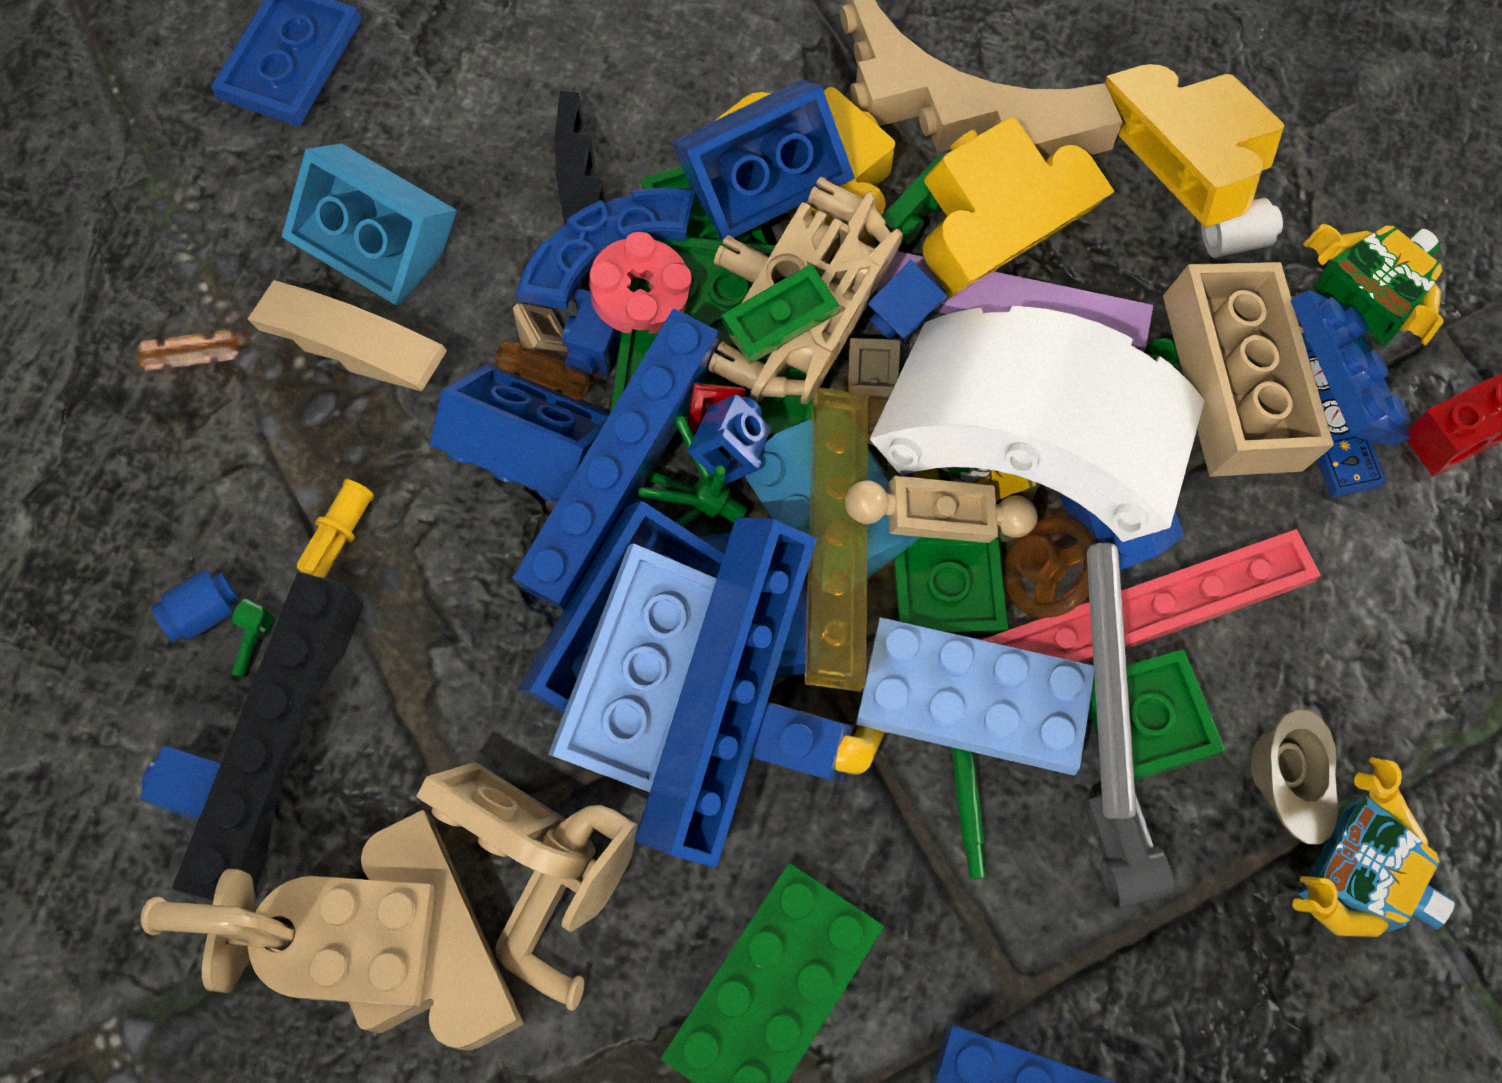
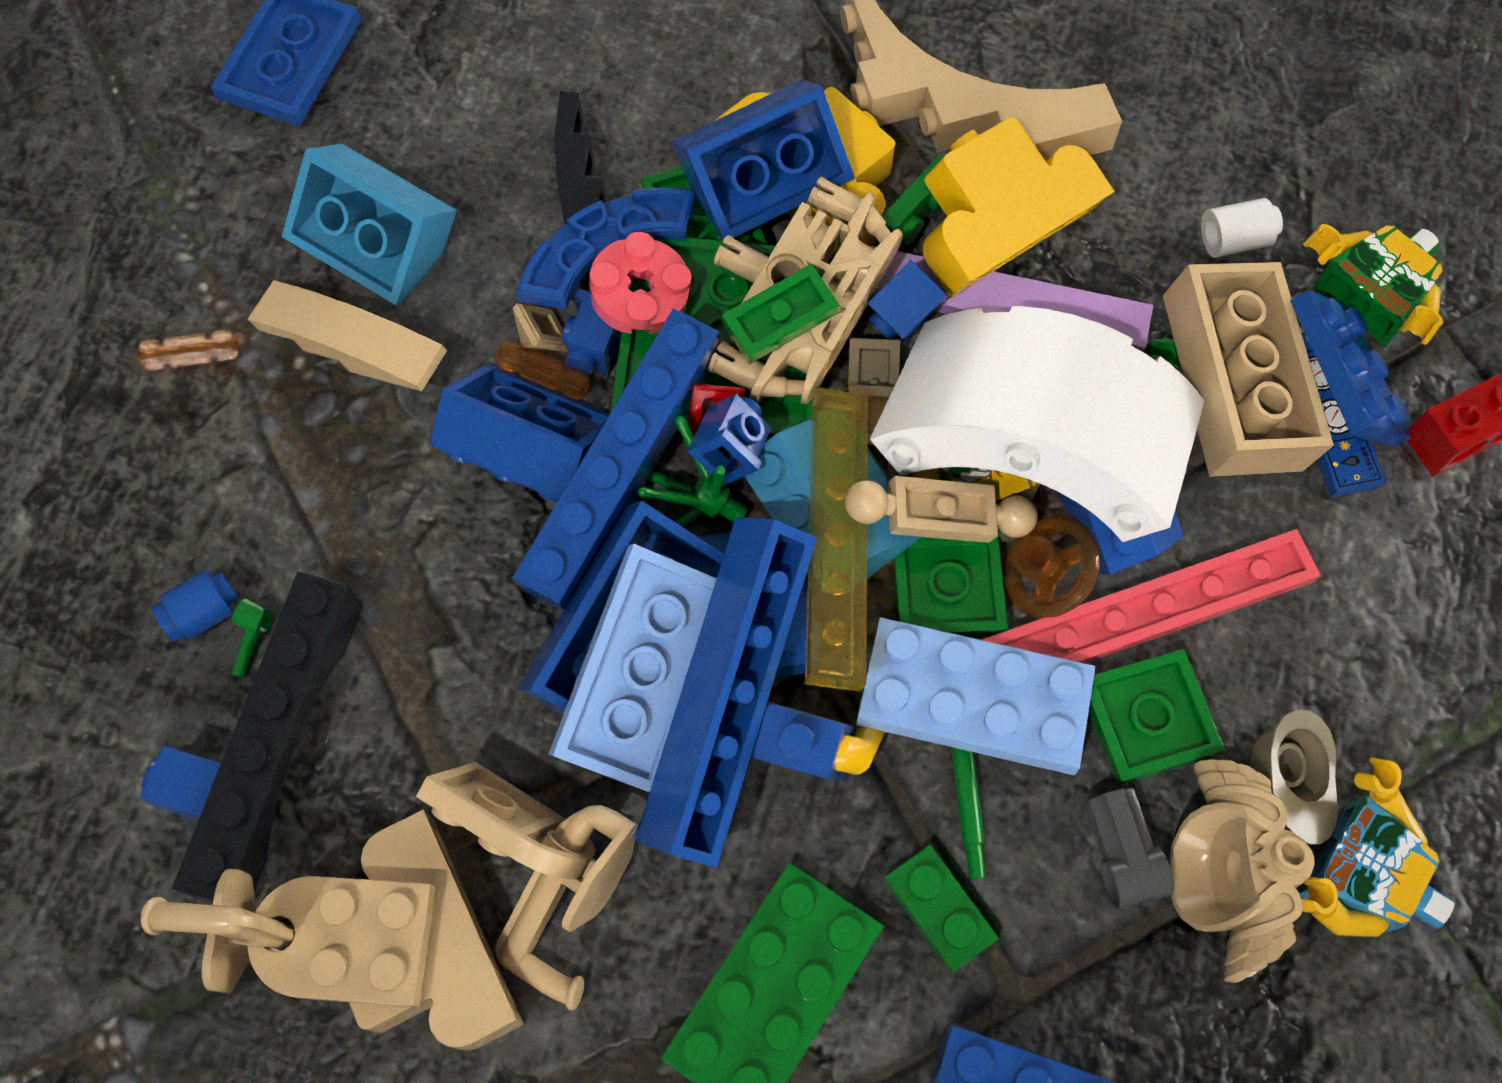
(335, 529): yellow axle -> none
(940, 909): none -> green plate
(1111, 682): light grey axle -> none
(1198, 138): yellow brick -> none
(1240, 867): none -> tan piece

